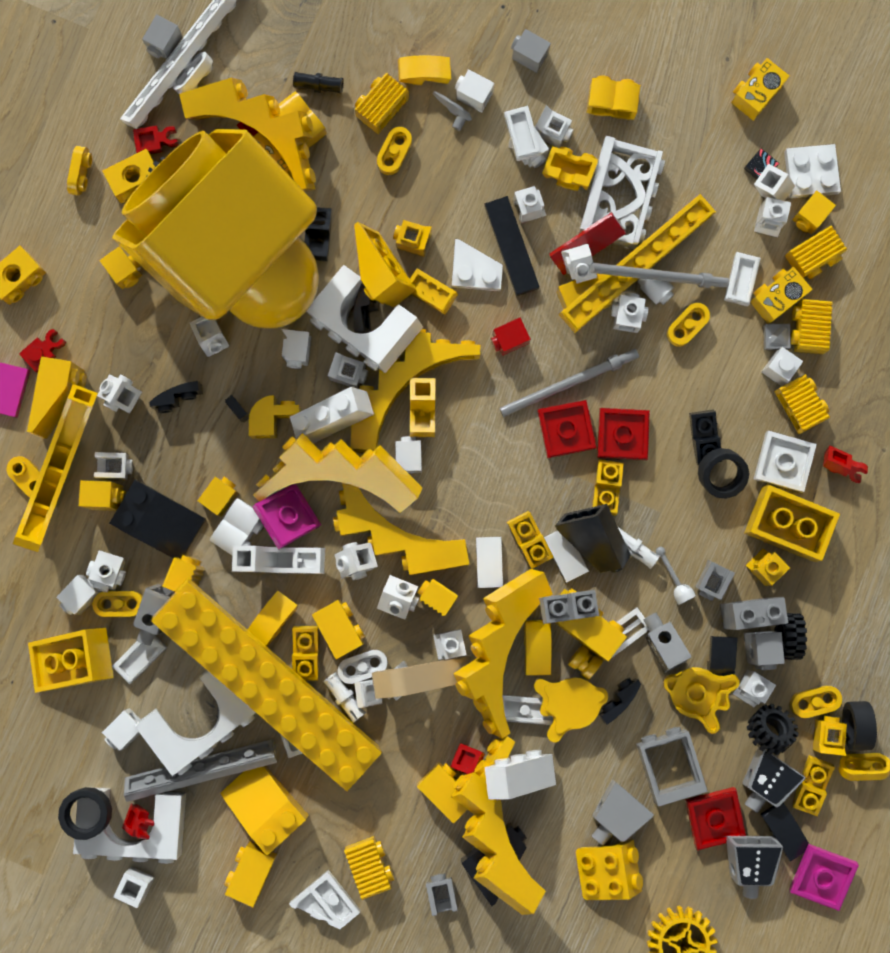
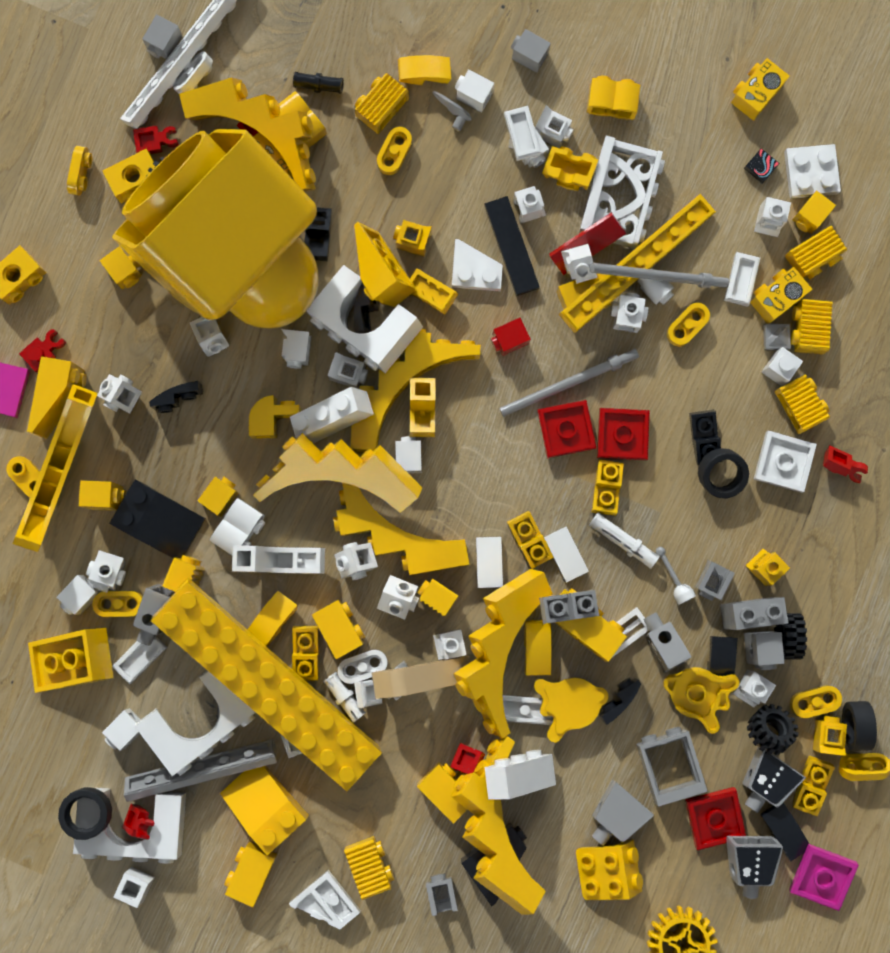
(113, 466): white window -> none
(236, 408): black tile -> none
(286, 516): dark pink tile -> none
(585, 662): yellow wheel -> none
(595, 537): black slope -> none
(774, 183): white brick -> none
(792, 523): yellow brick -> none

